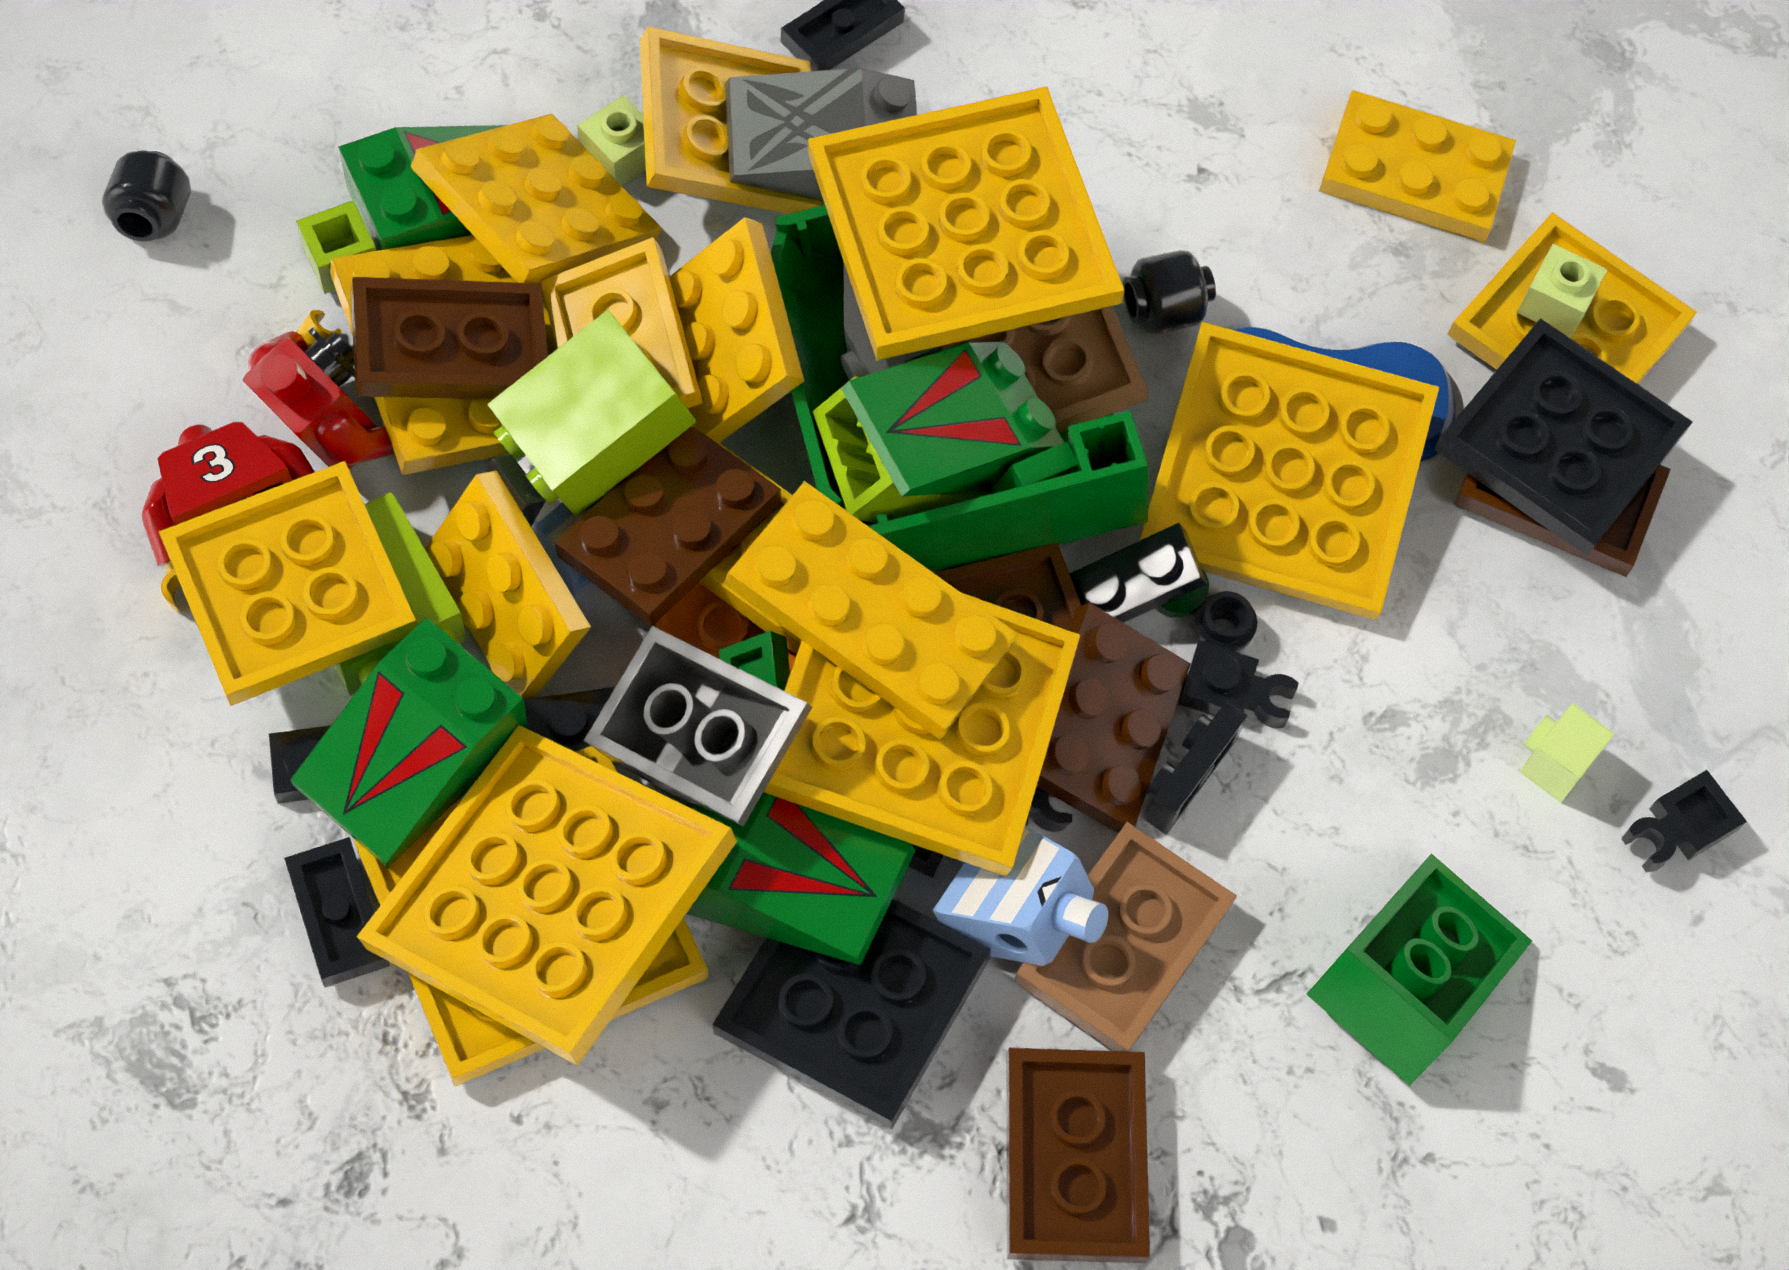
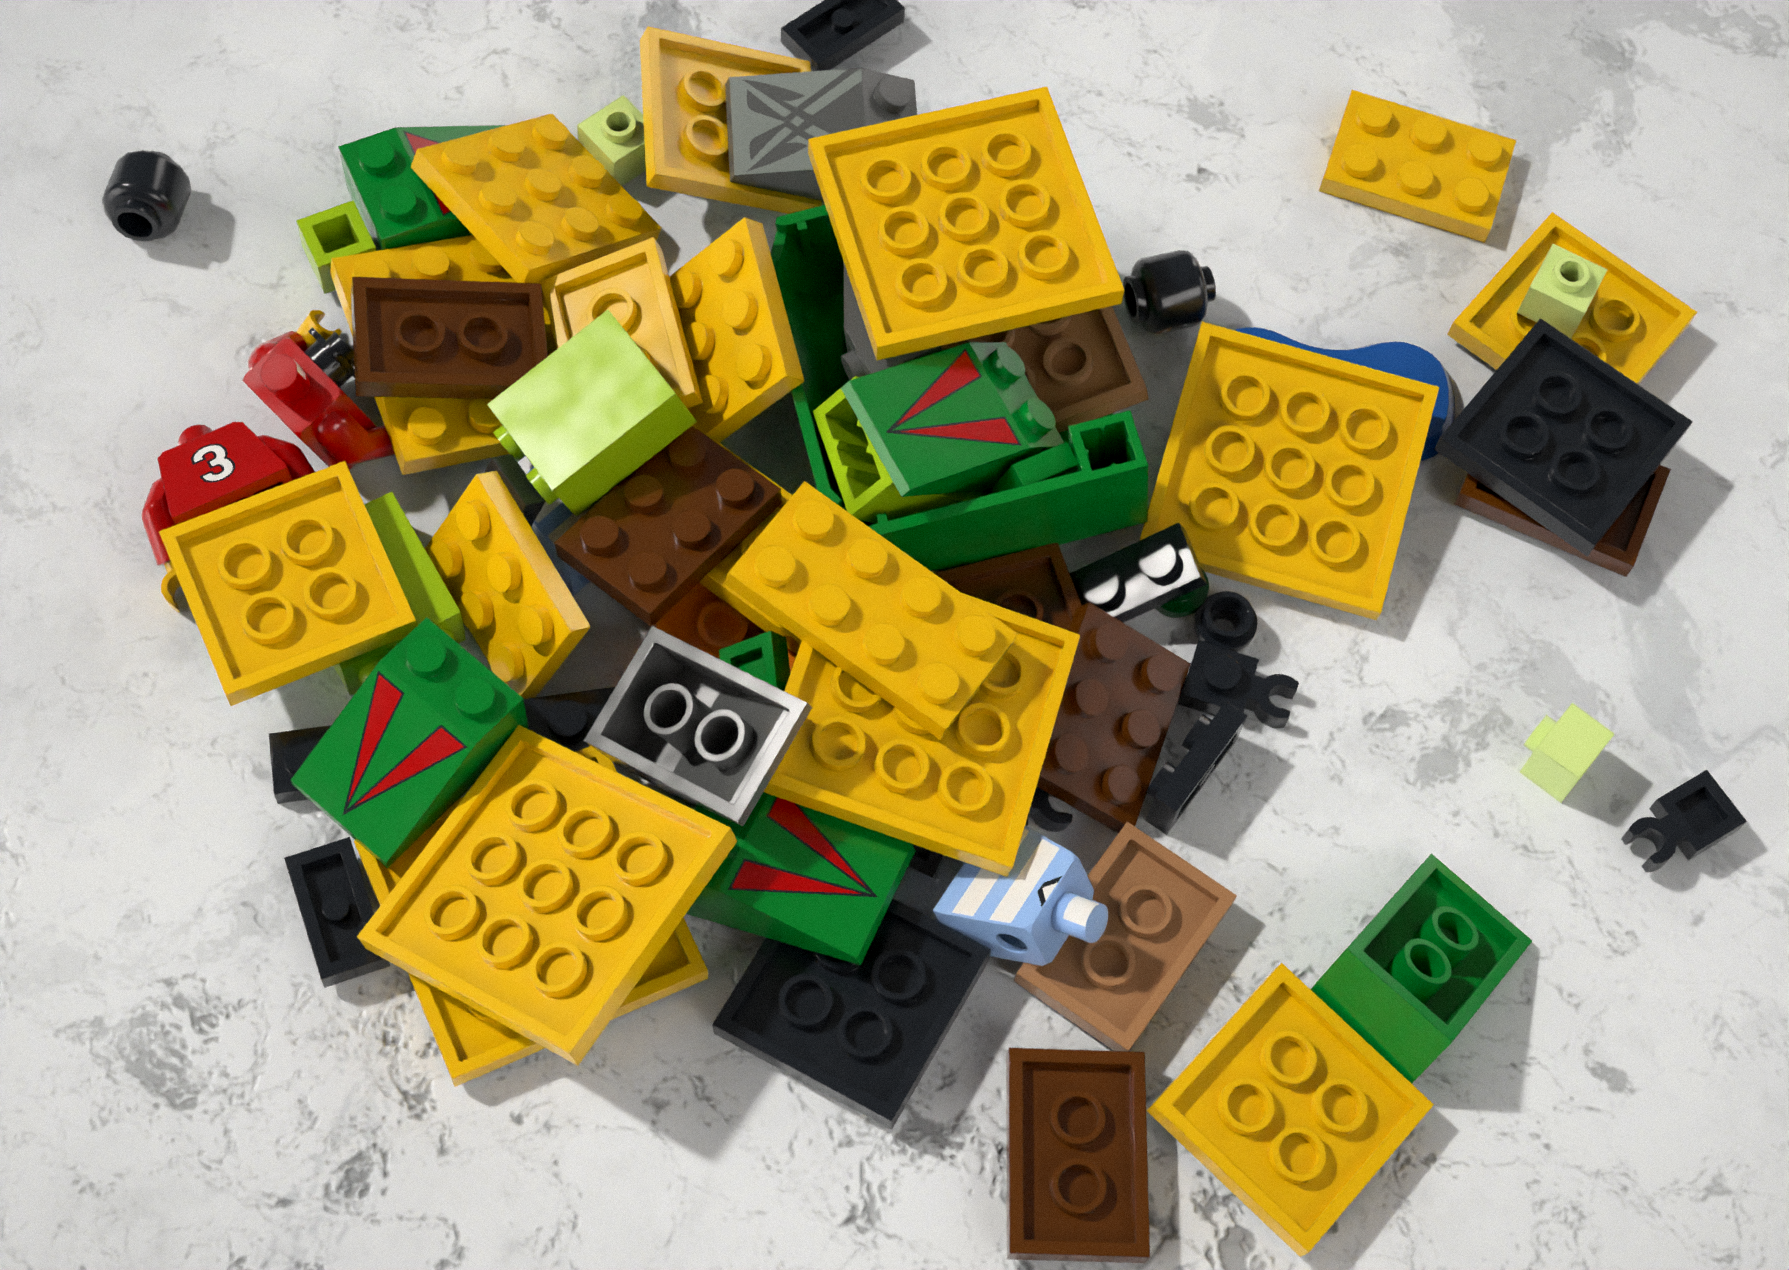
(1290, 1109): none -> yellow plate

